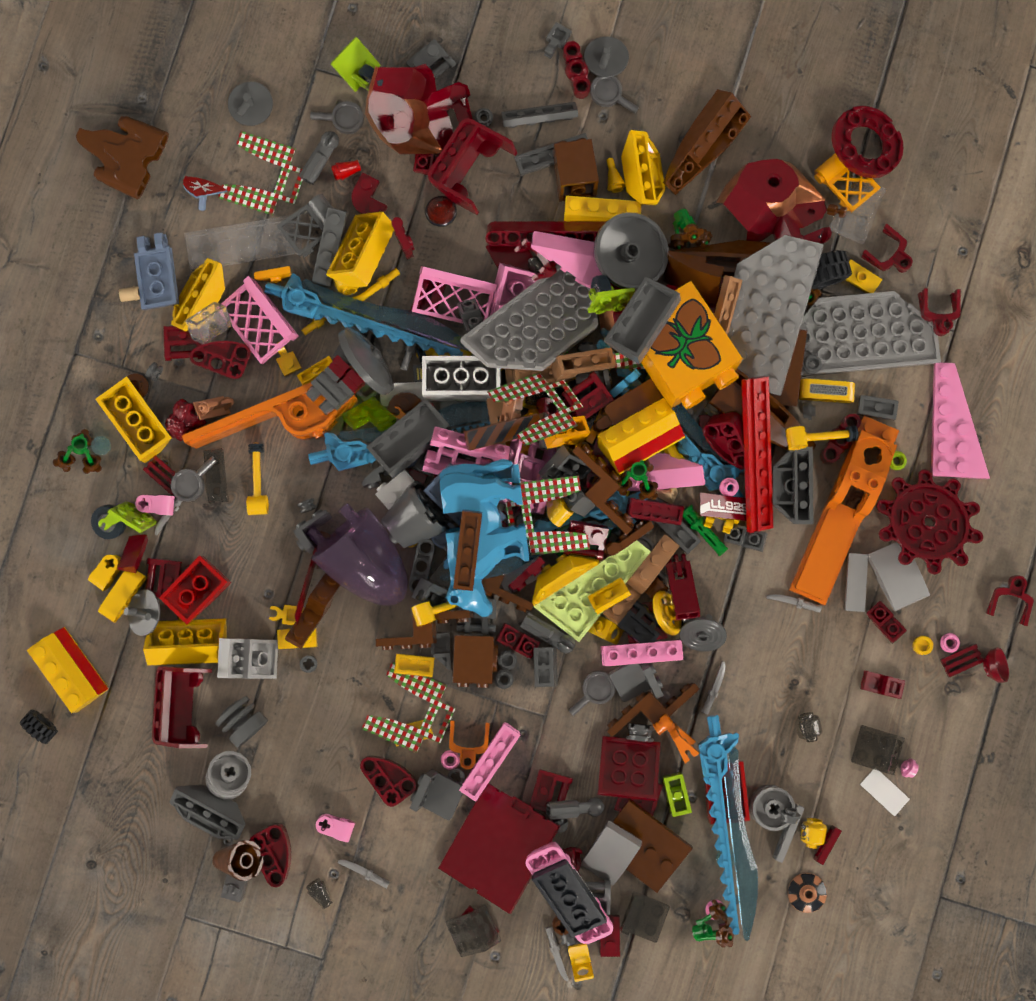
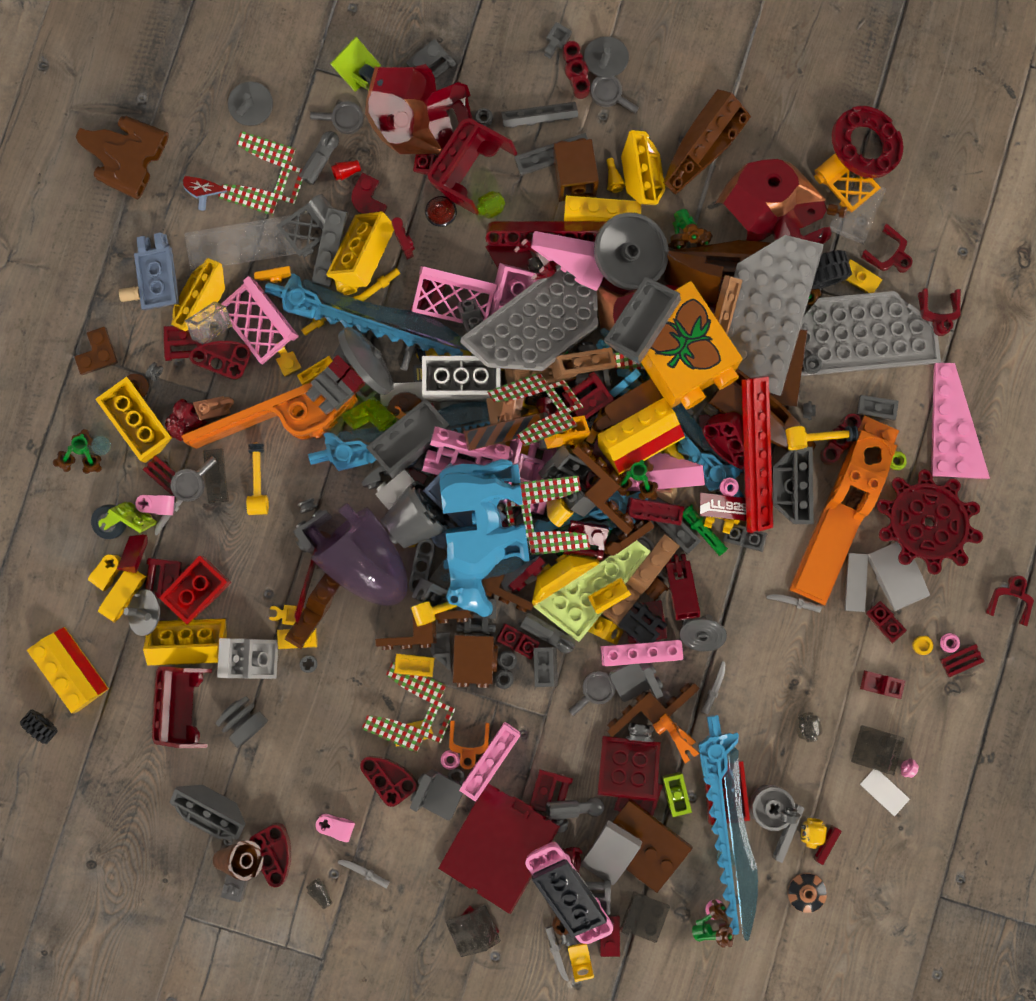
(101, 354): none -> reddish brown plate
(228, 763): light grey wheel -> none
(467, 550): reddish brown plate -> none
(490, 204): none -> clear neon green head
(605, 298): lime plate -> none
(665, 613): yellow plate -> none
(827, 391): yellow beam -> none
(996, 665): dark red piece -> none

